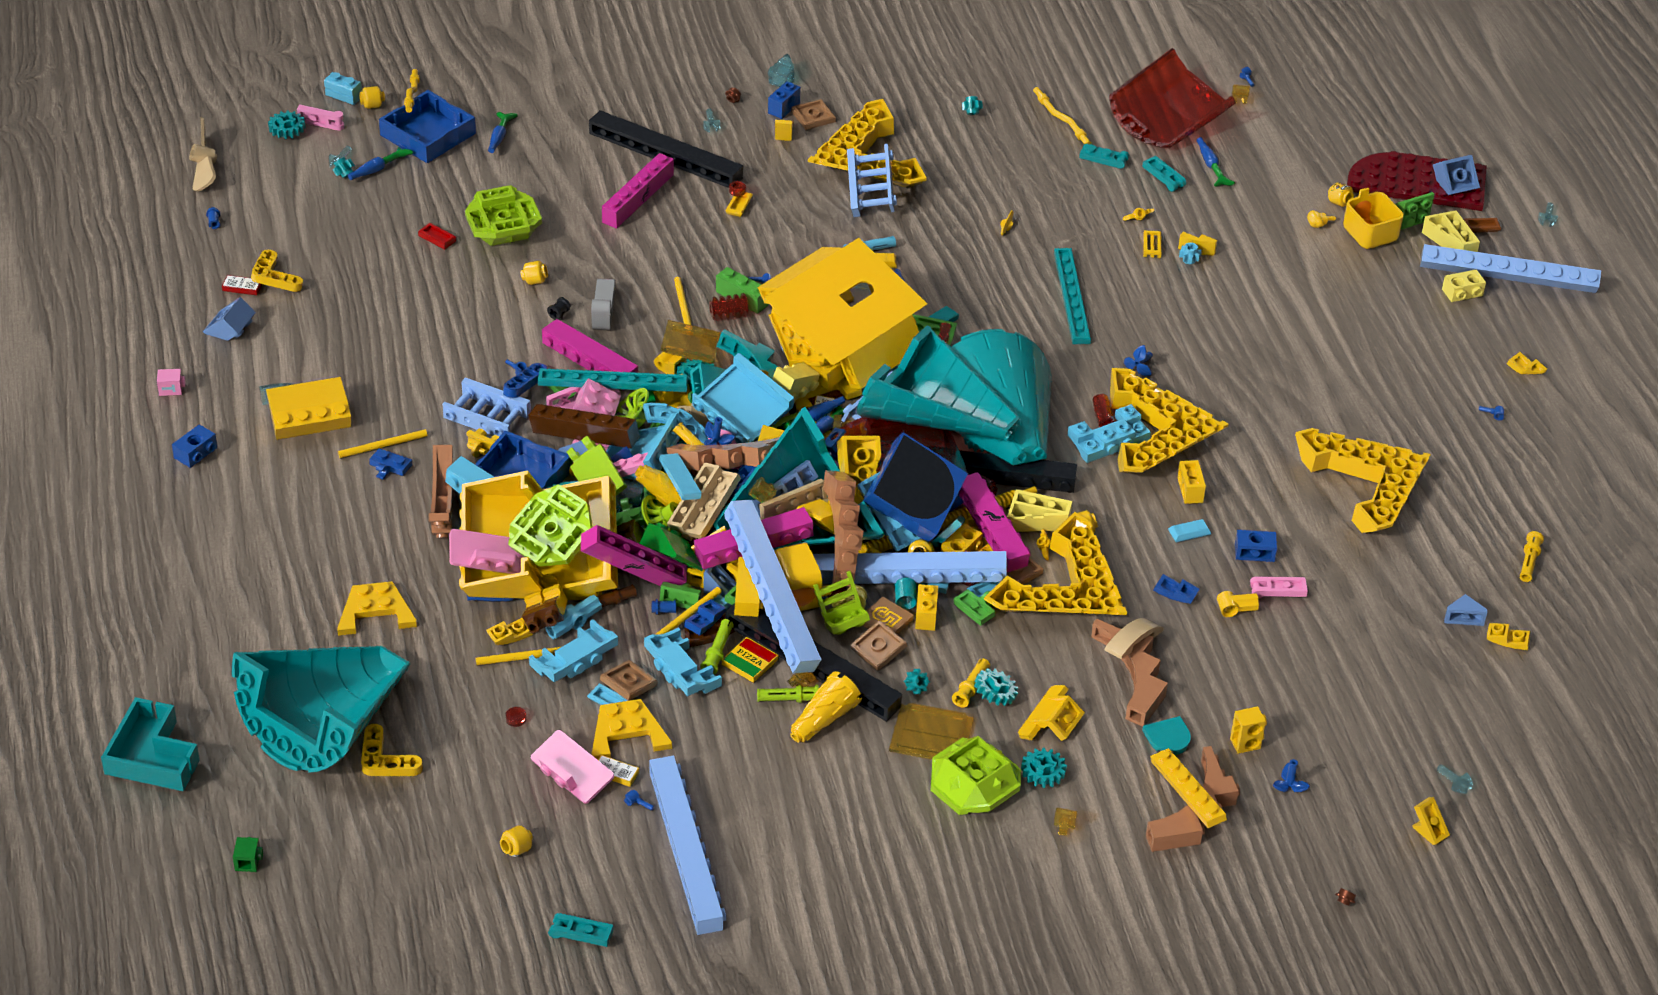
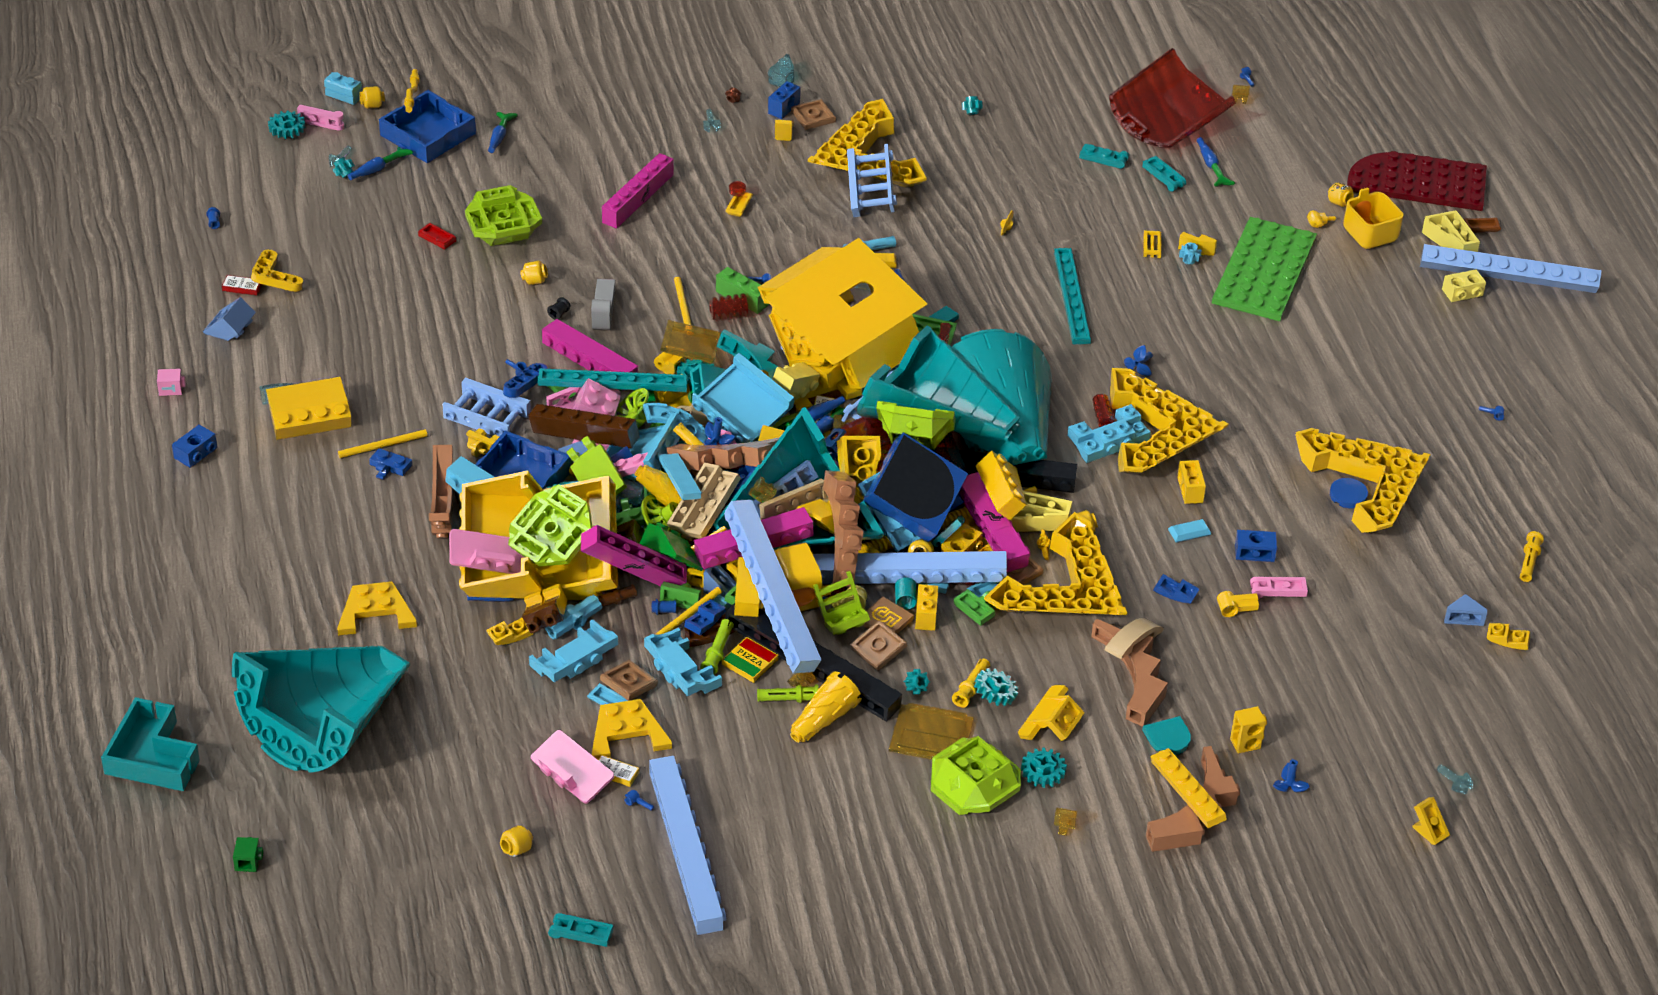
(205, 159): tan piece -> none
(381, 761): yellow beam -> none
(511, 656): yellow axle -> none
(515, 716): clear red tile -> none
(652, 143): black brick -> none
(920, 424): none -> lime piece
(1002, 484): none -> yellow wedge
(1044, 100): yellow bar -> none
(1138, 214): yellow piece -> none
(1264, 268): none -> bright green plate
(1345, 897): copper plate -> none
(1348, 492): none -> blue tile
(1415, 209): bright green slope -> none
(1457, 174): medium blue slope -> none
(1523, 365): yellow slope -> none
(1548, 215): clear light blue bar -> none

